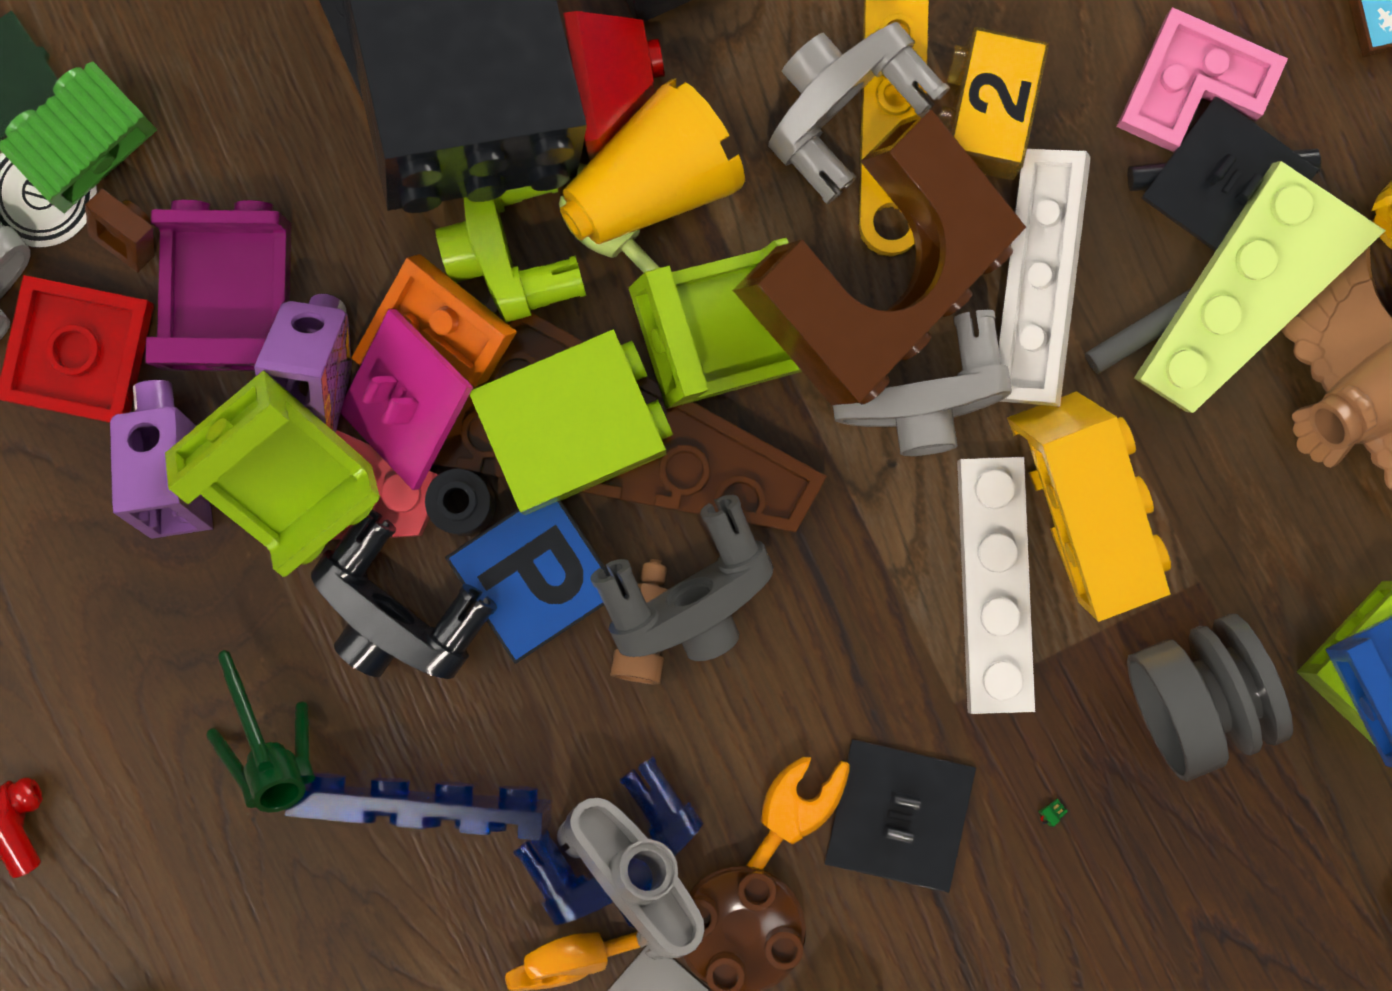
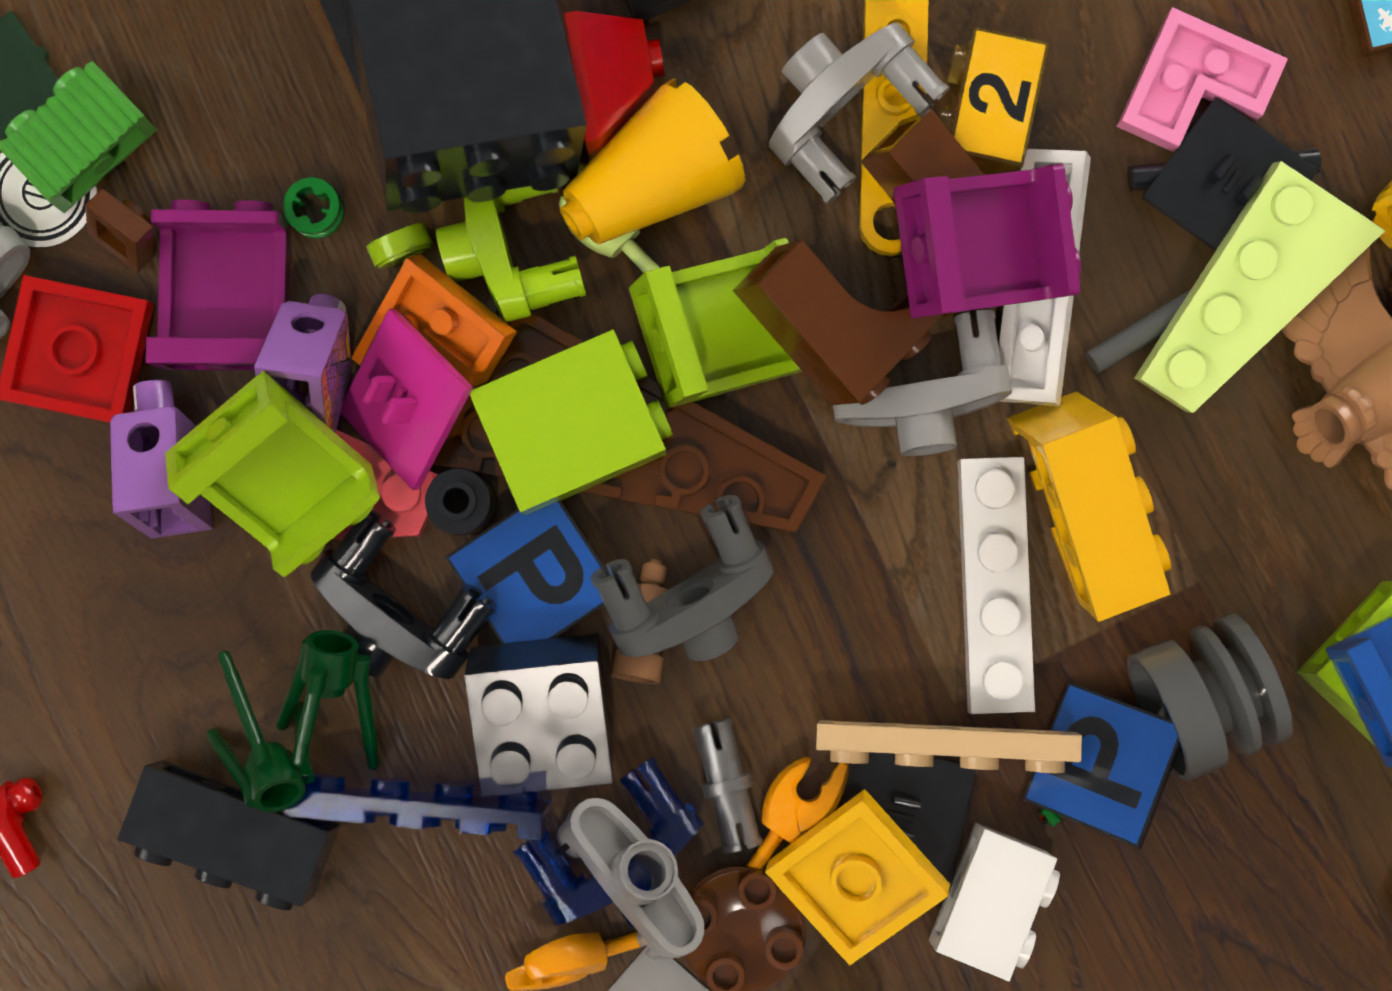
(212, 829): none -> black brick
(324, 191): none -> green bush
(327, 667): none -> dark green plant
(399, 245): none -> lime tile
(539, 715): none -> brick
(727, 785): none -> flat silver pin
(857, 877): none -> yellow plate
(977, 746): none -> tan plate
(987, 240): none -> magenta panel
(995, 902): none -> white brick
(1121, 767): none -> blue piece

